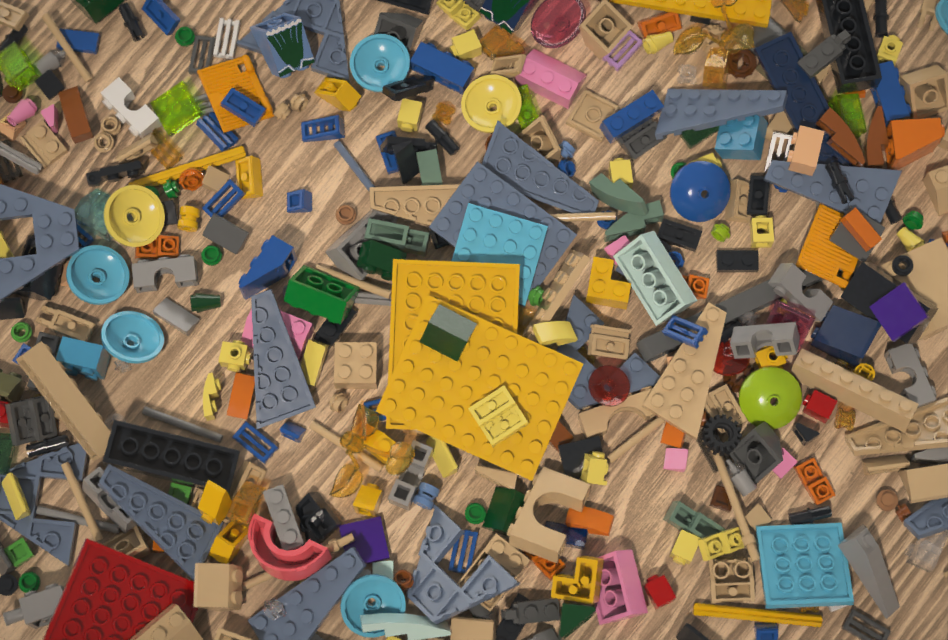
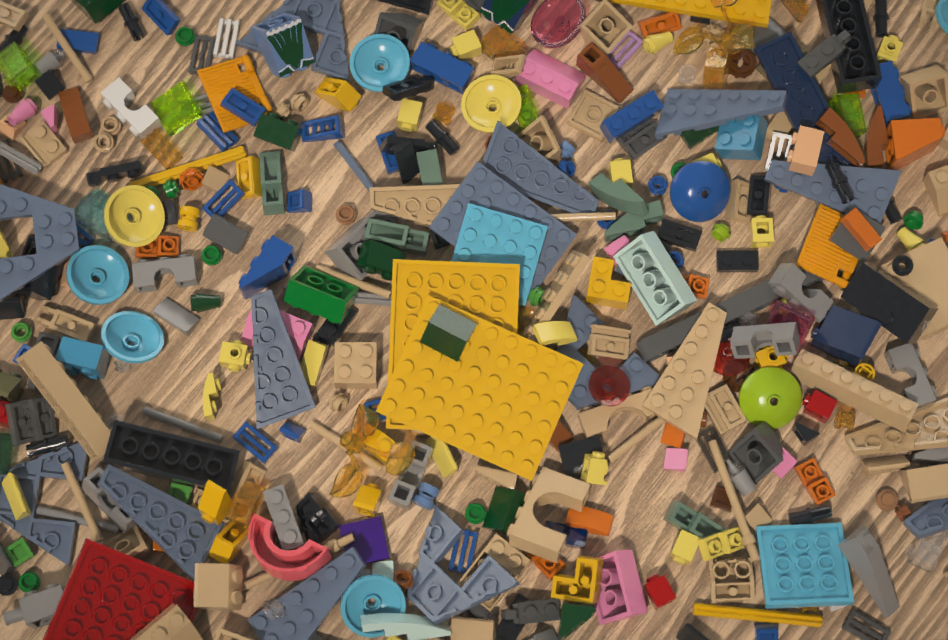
(137, 149): tan slope -> none
(241, 395): orange slope -> none
(272, 183): none -> sand green slope
(277, 131): none -> dark green brick
(498, 416): light yellow slope -> none
(603, 72): none -> dark orange slope
(660, 181): none -> blue plate
(696, 337): blue tile -> none
(726, 424): black tyre -> none
(899, 312): dark purple tile -> none

